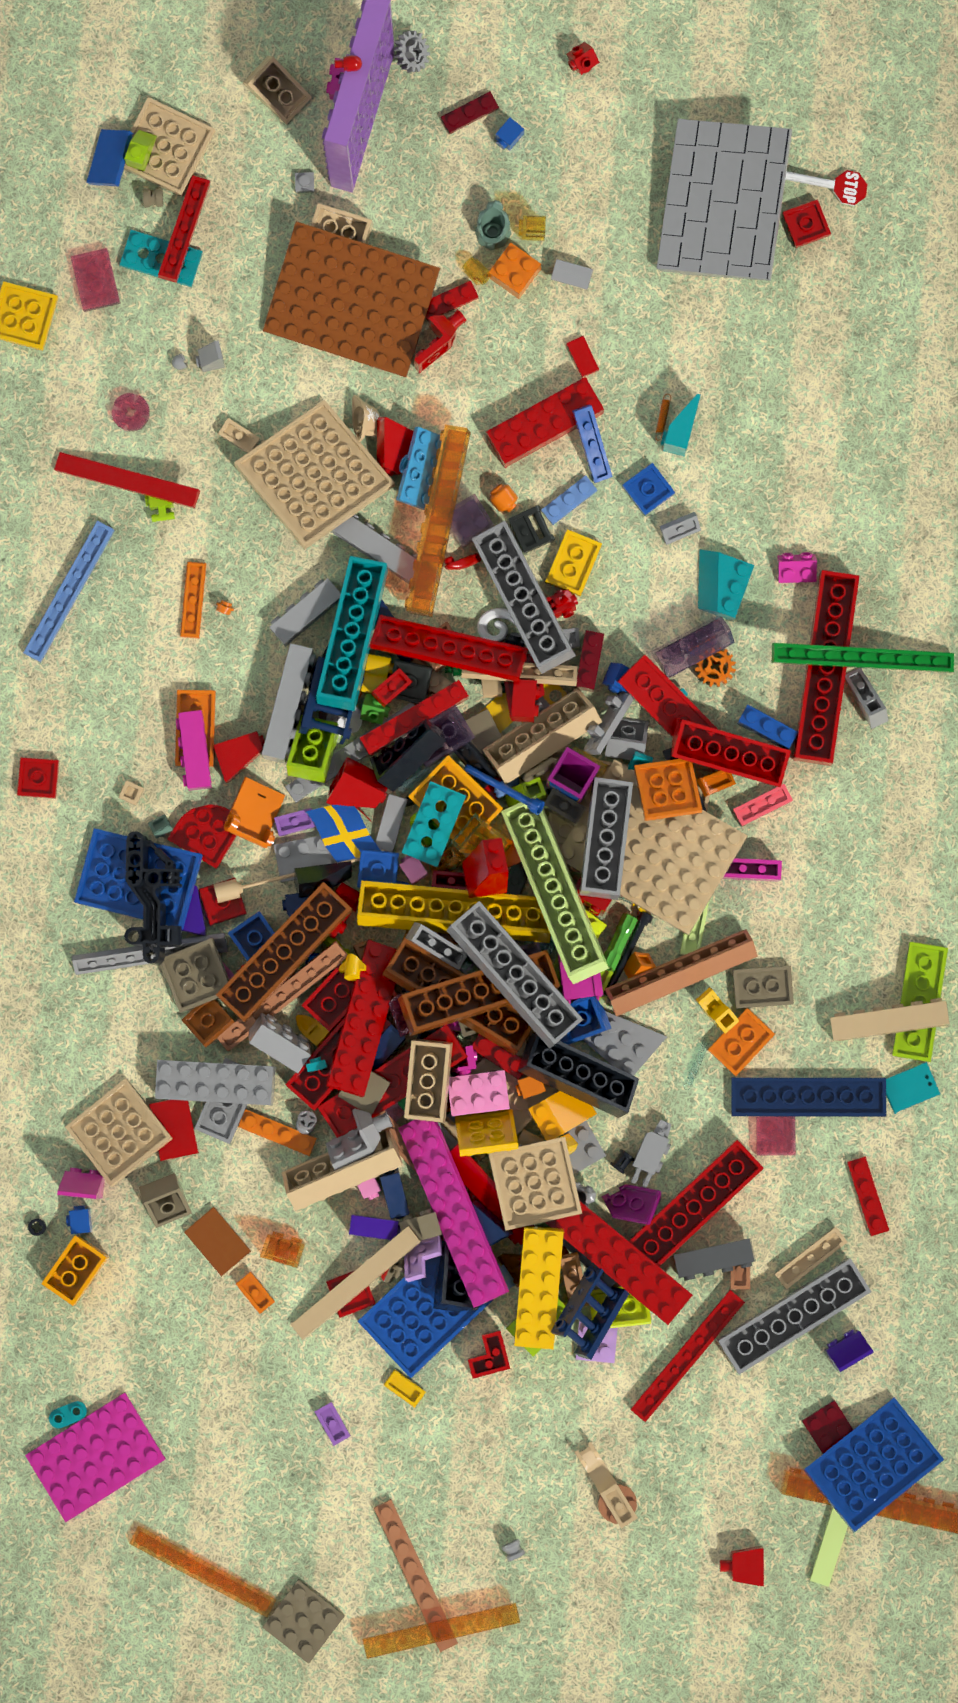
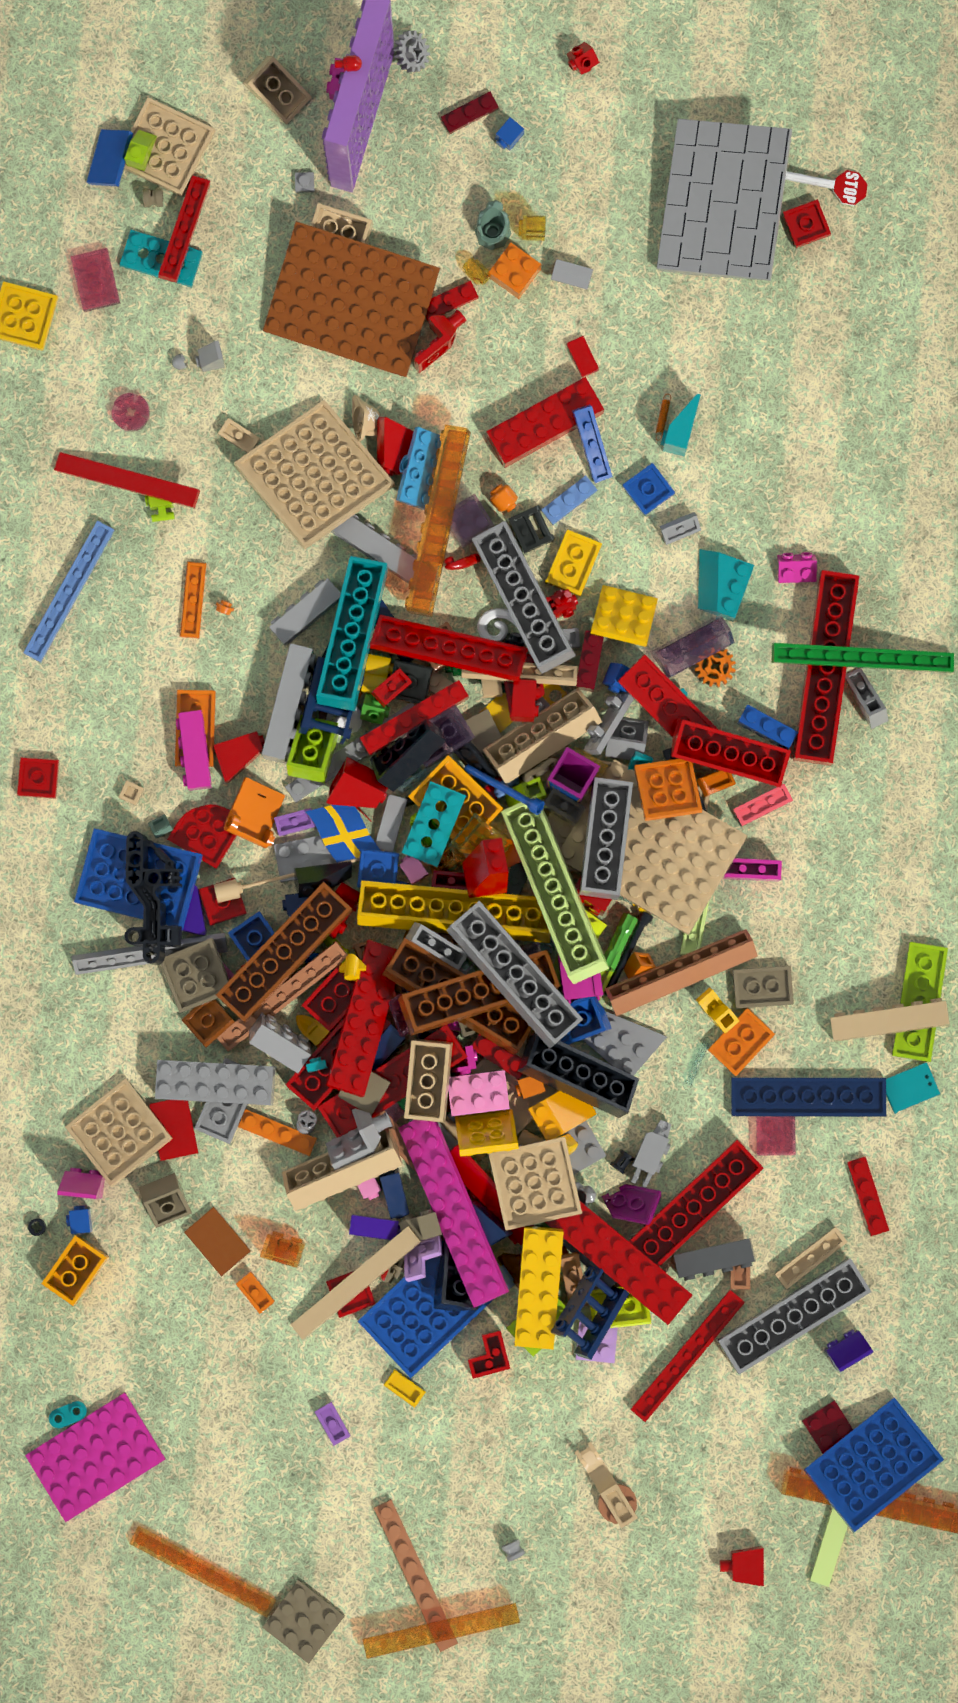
(624, 615): none -> yellow plate

